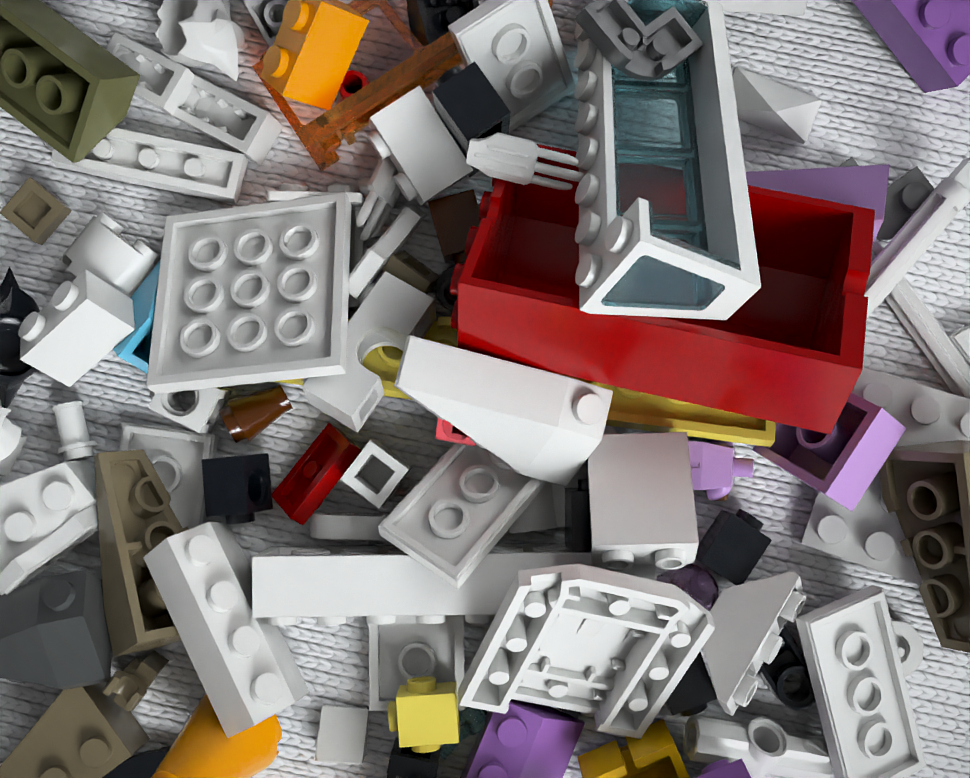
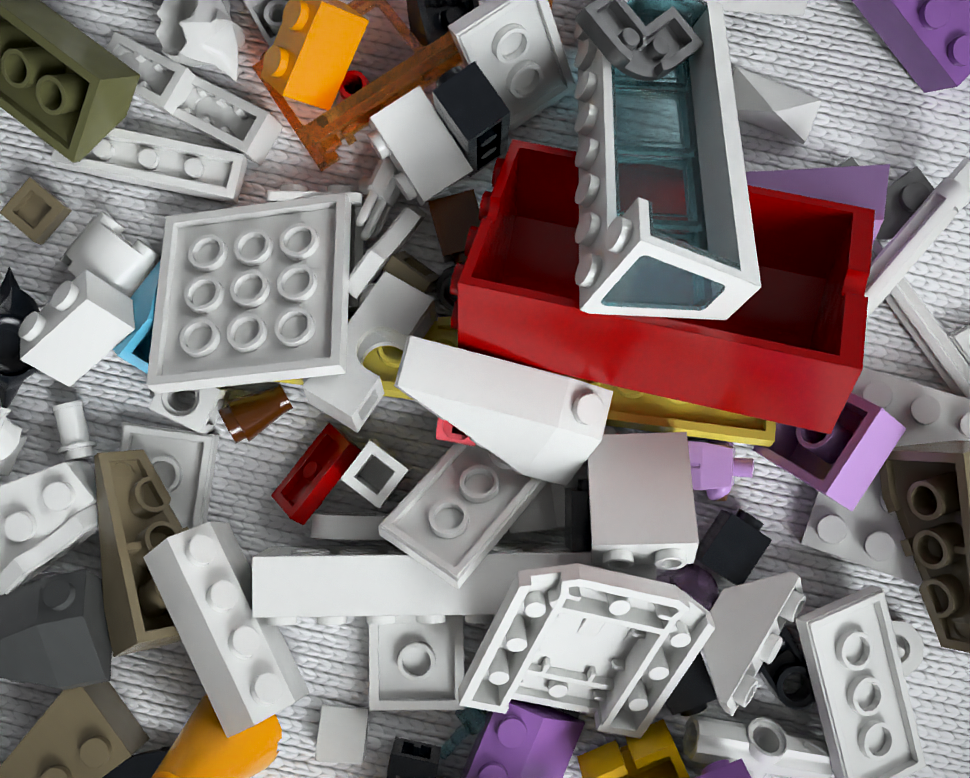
(135, 680): dark tan plate -> none
(237, 487): black brick -> none
(425, 714): light yellow brick -> none
(516, 161): white piece -> none

